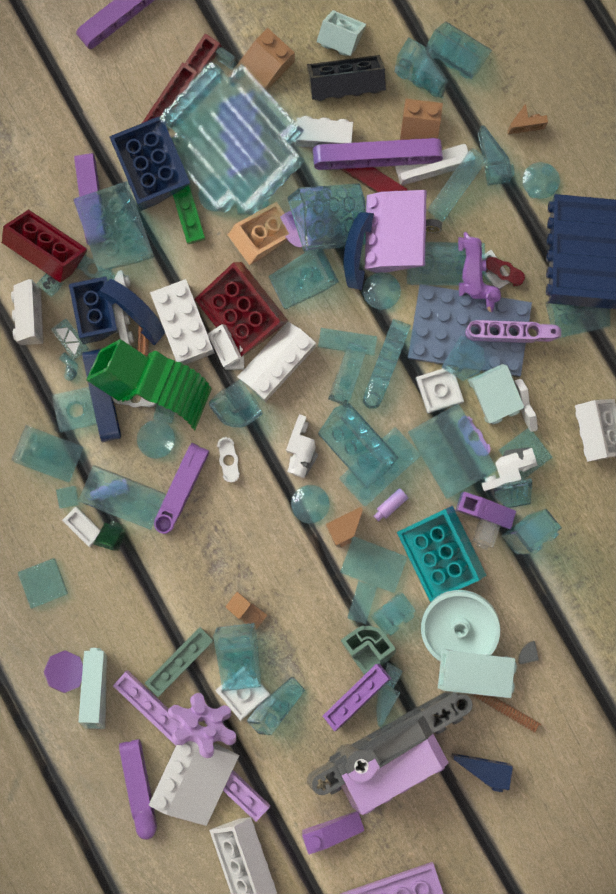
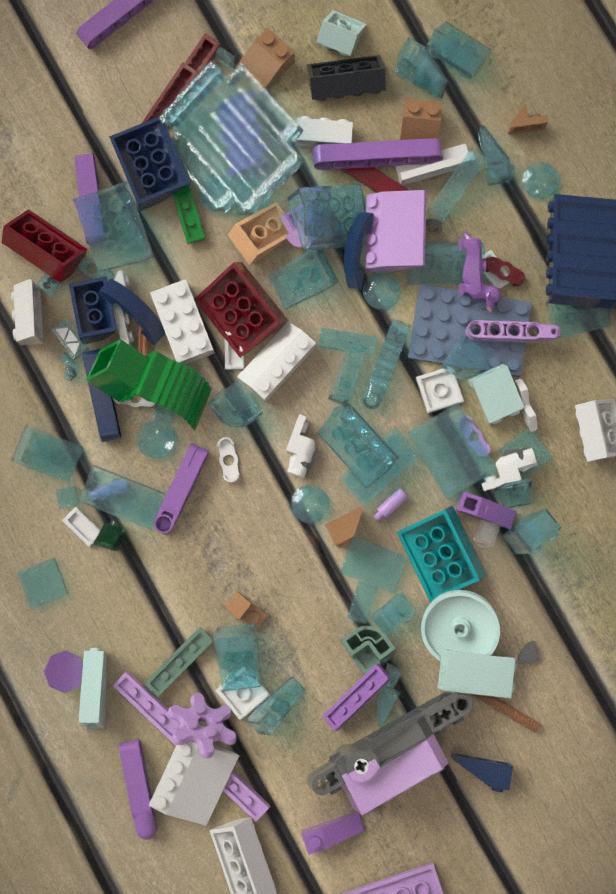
(62, 405): clear light blue piece -> none
(224, 345): white tile -> none

